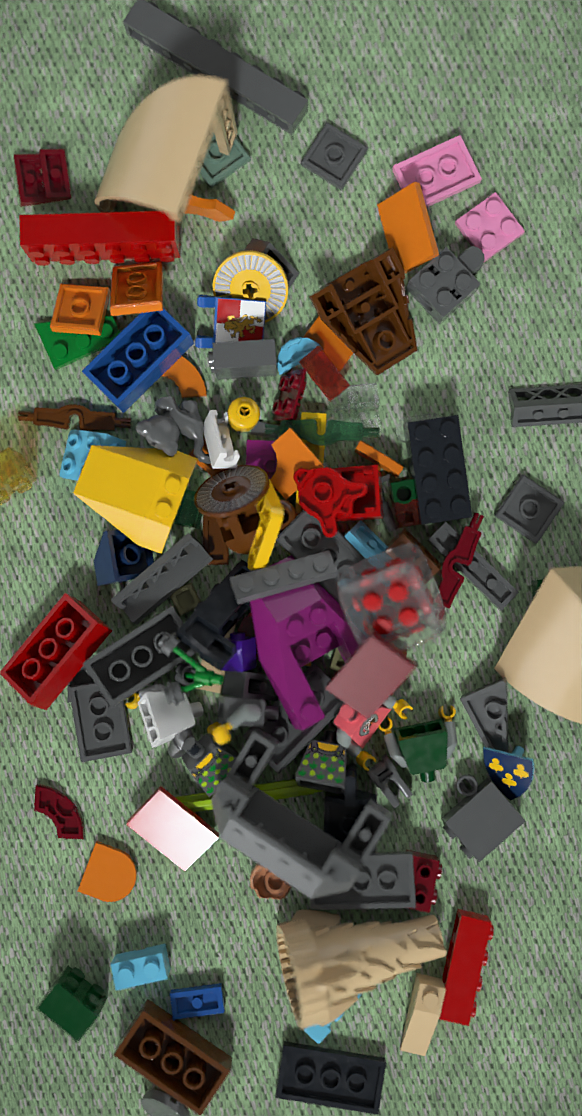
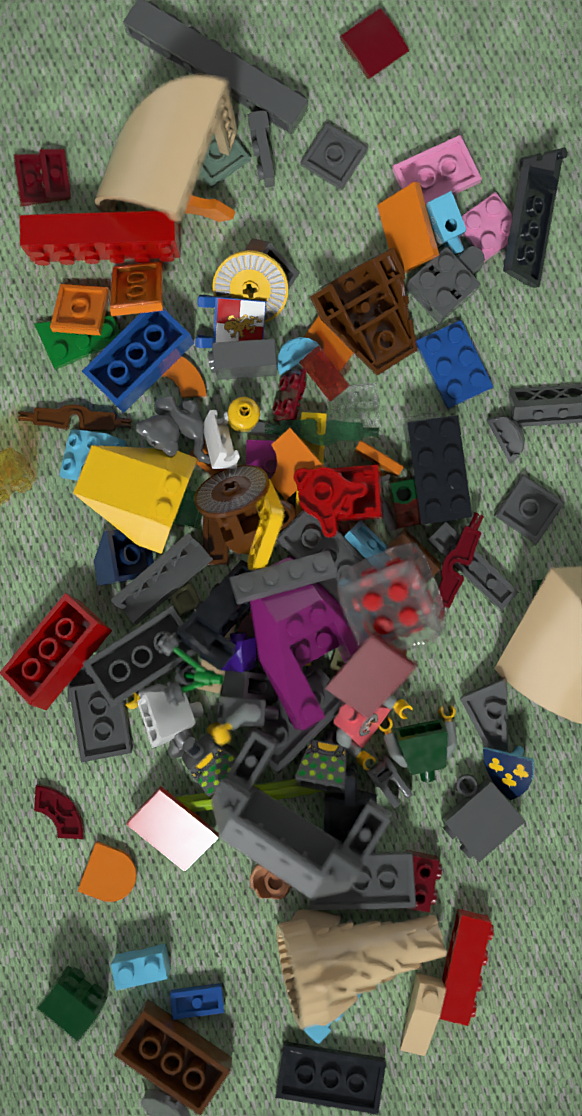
(259, 132): none -> dark grey plate
(374, 43): none -> dark red slope
(445, 214): none -> medium azure torso
(454, 364): none -> blue plate
(509, 436): none -> dark grey tile
(533, 216): none -> black hinge

